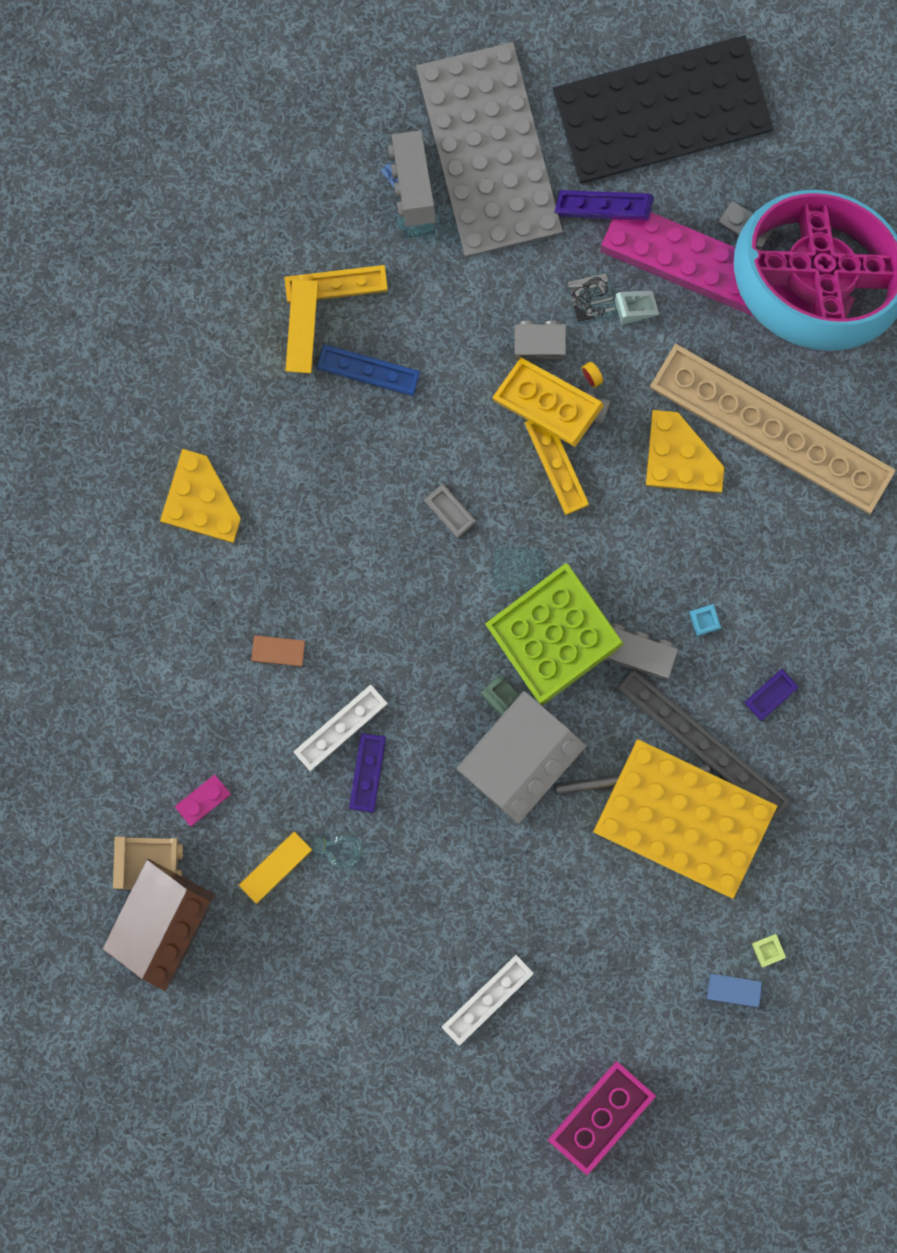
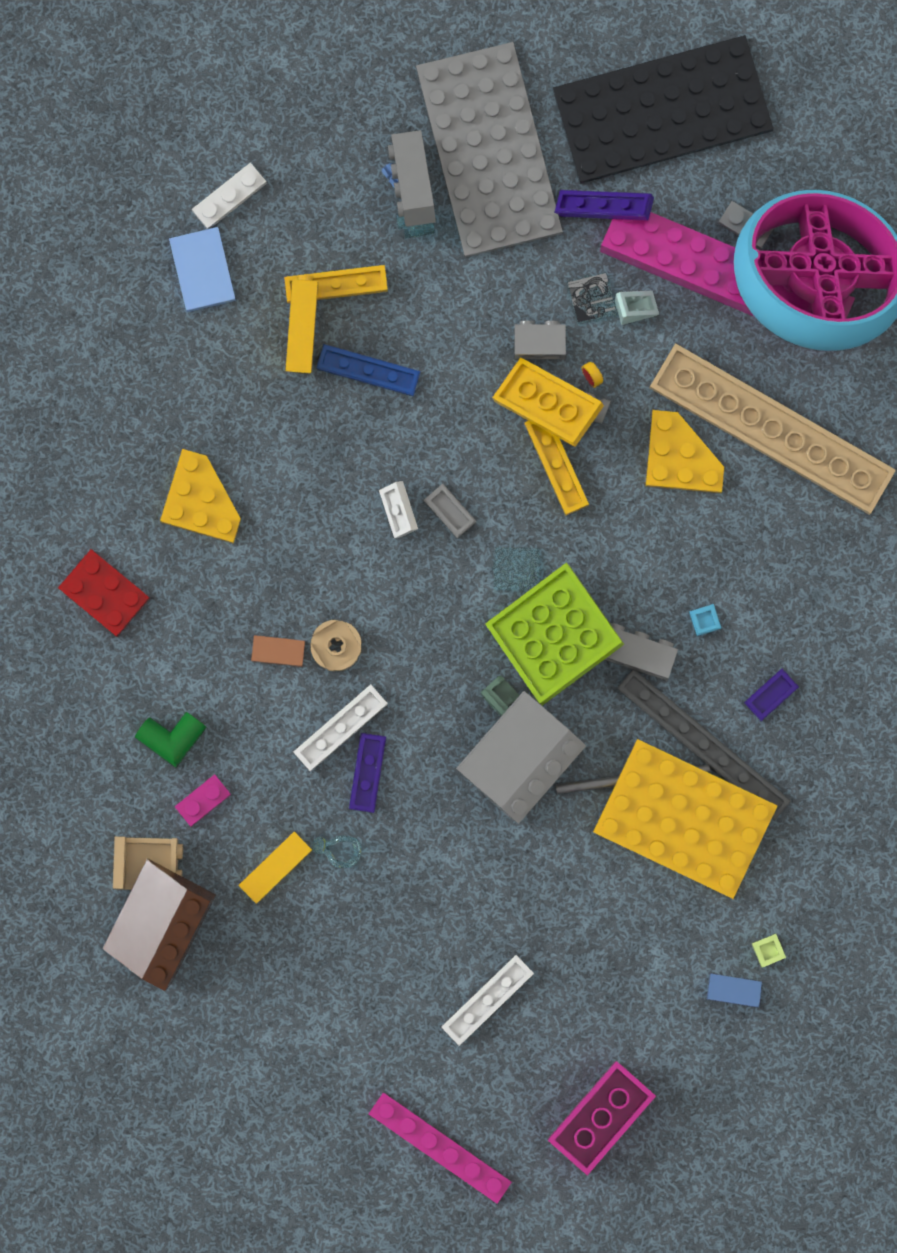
(103, 593): none -> red plate
(171, 745): none -> green brick
(202, 269): none -> light blue tile
(229, 196): none -> white plate
(339, 631): none -> tan plate
(398, 509): none -> white plate
(440, 1148): none -> dark pink plate

